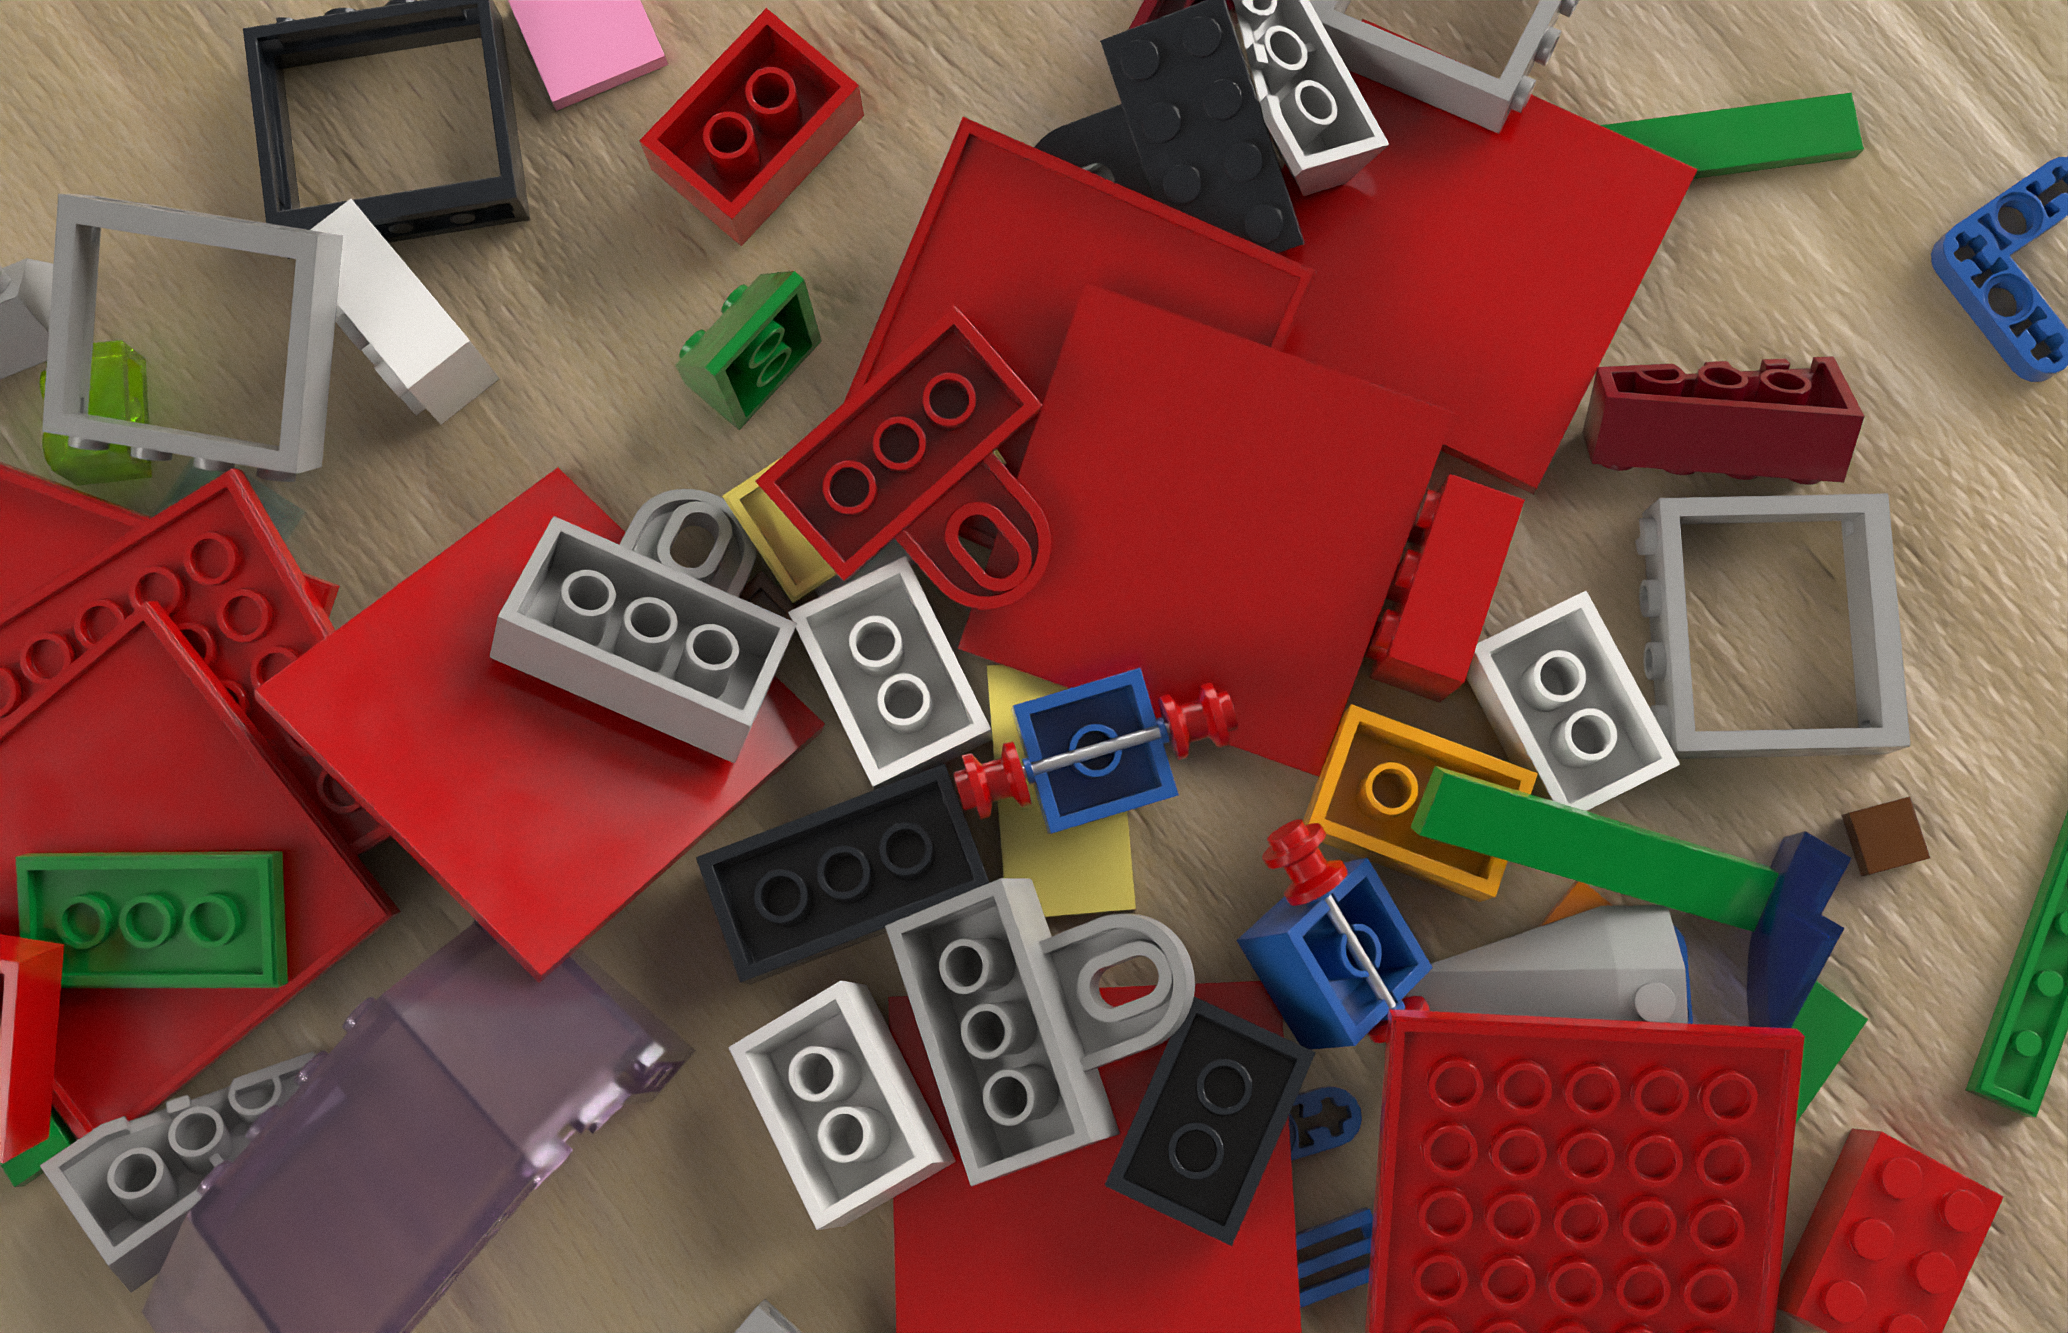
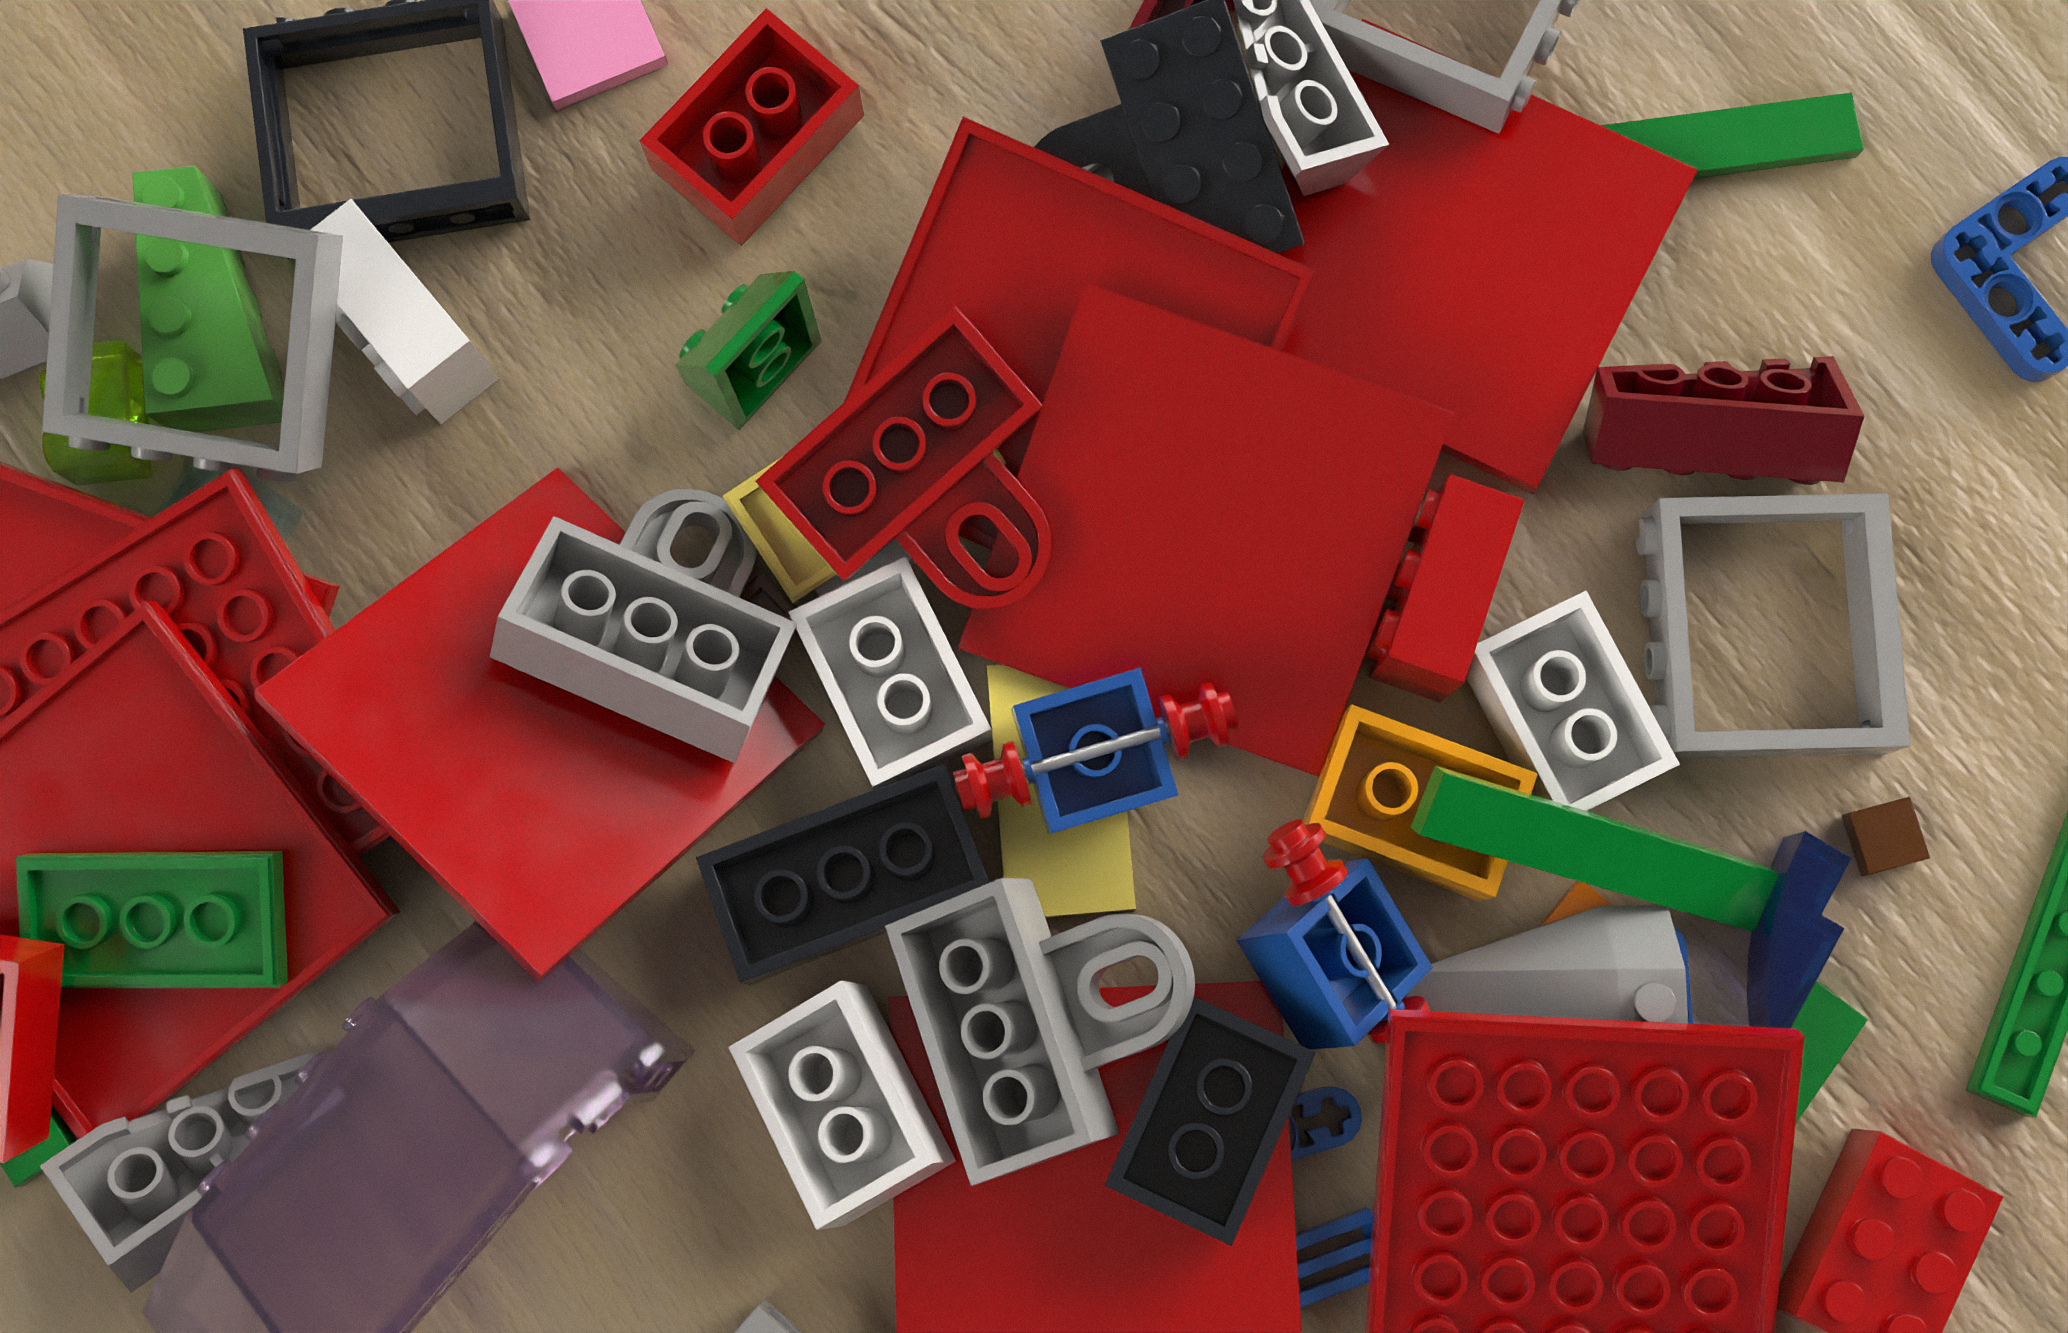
(200, 320): none -> bright green wedge

